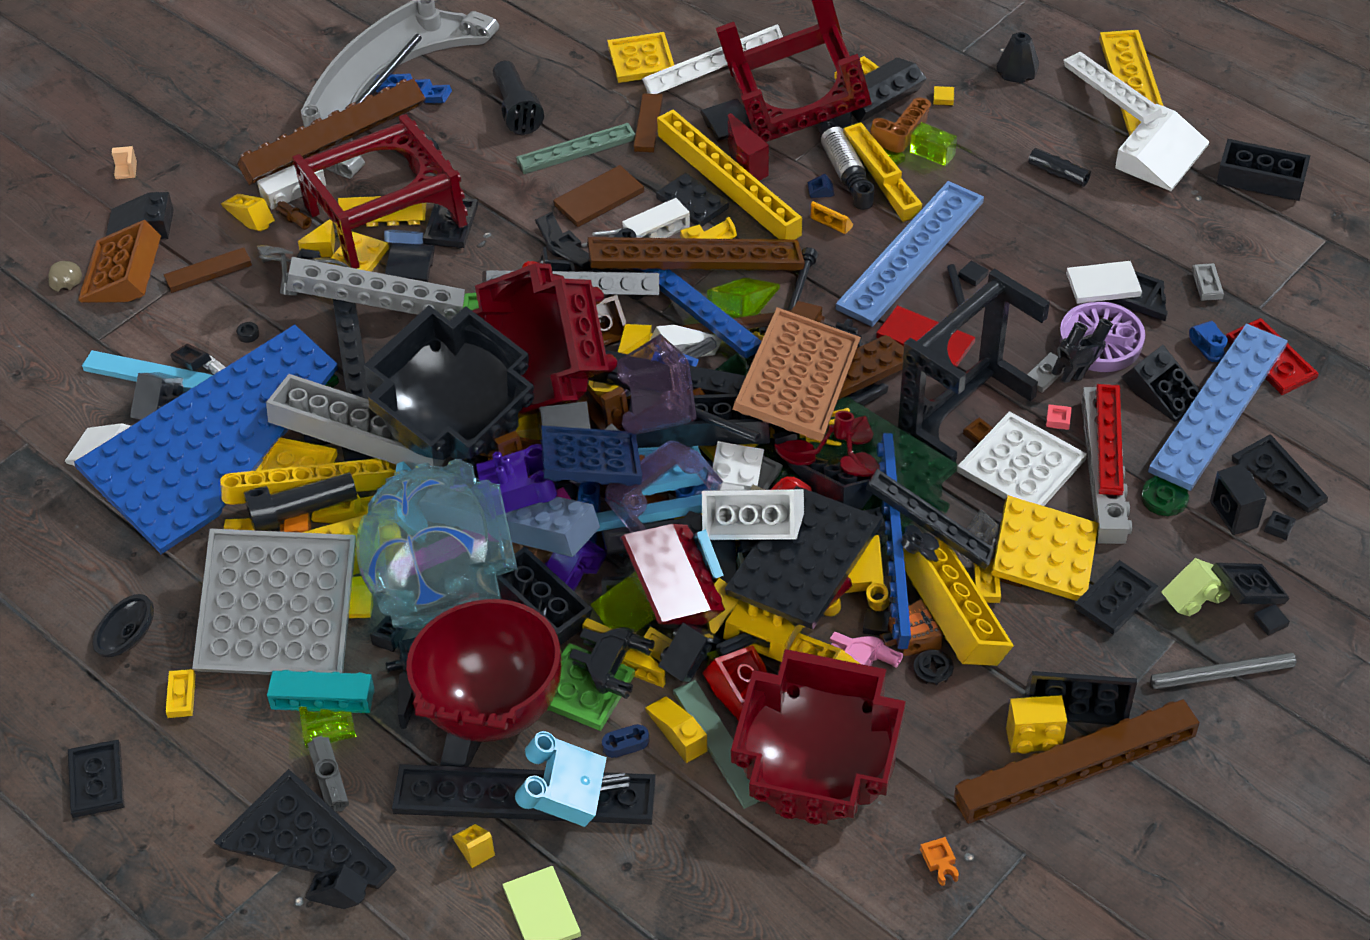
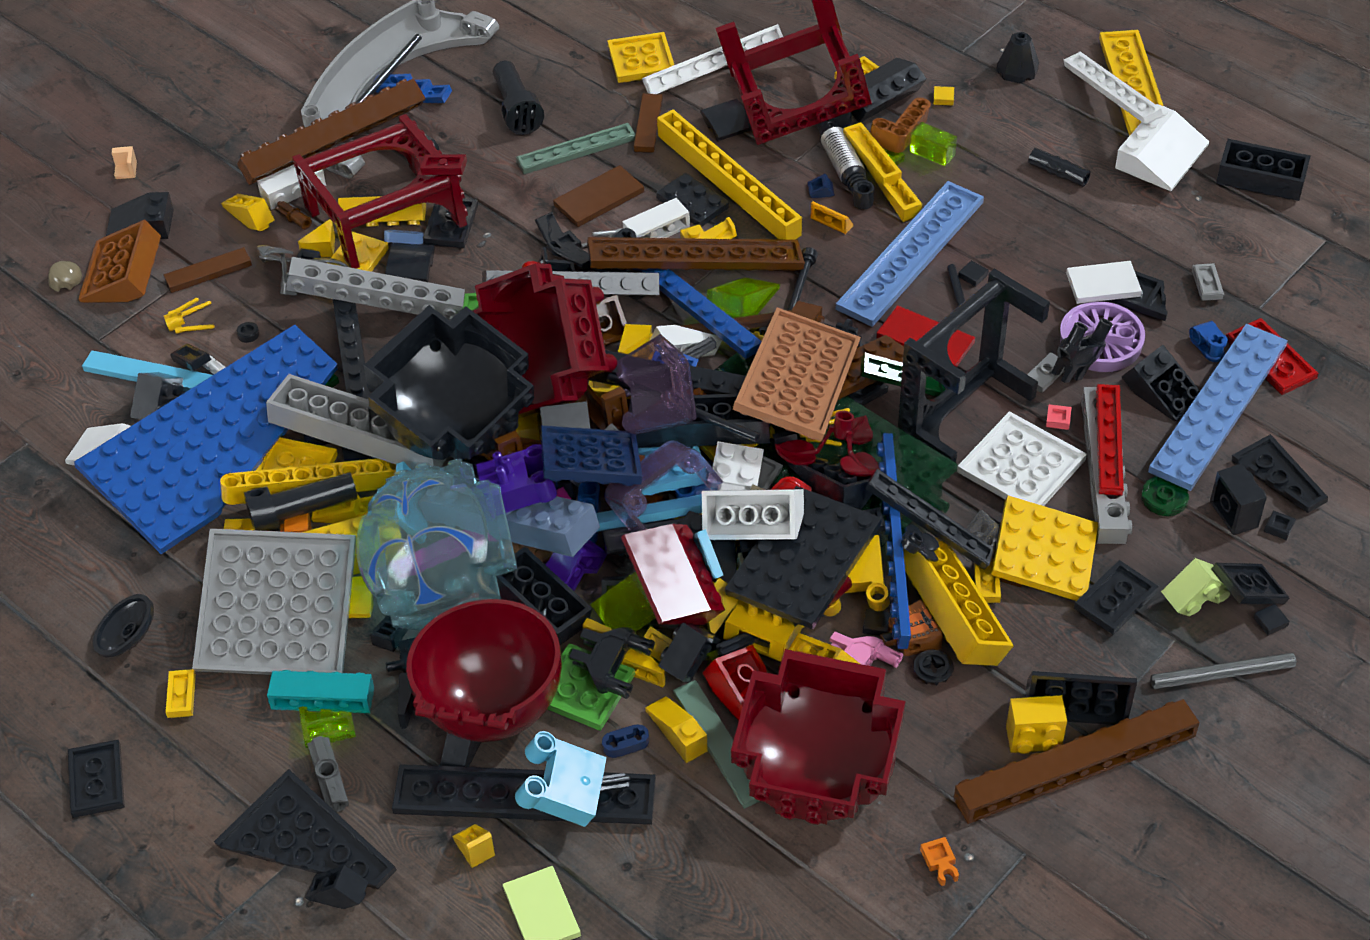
(174, 318): none -> yellow plant
(443, 164): none -> dark red plate
(748, 148): dark red slope -> none
(891, 373): none -> dark green plate
(977, 430): reddish brown tile -> none

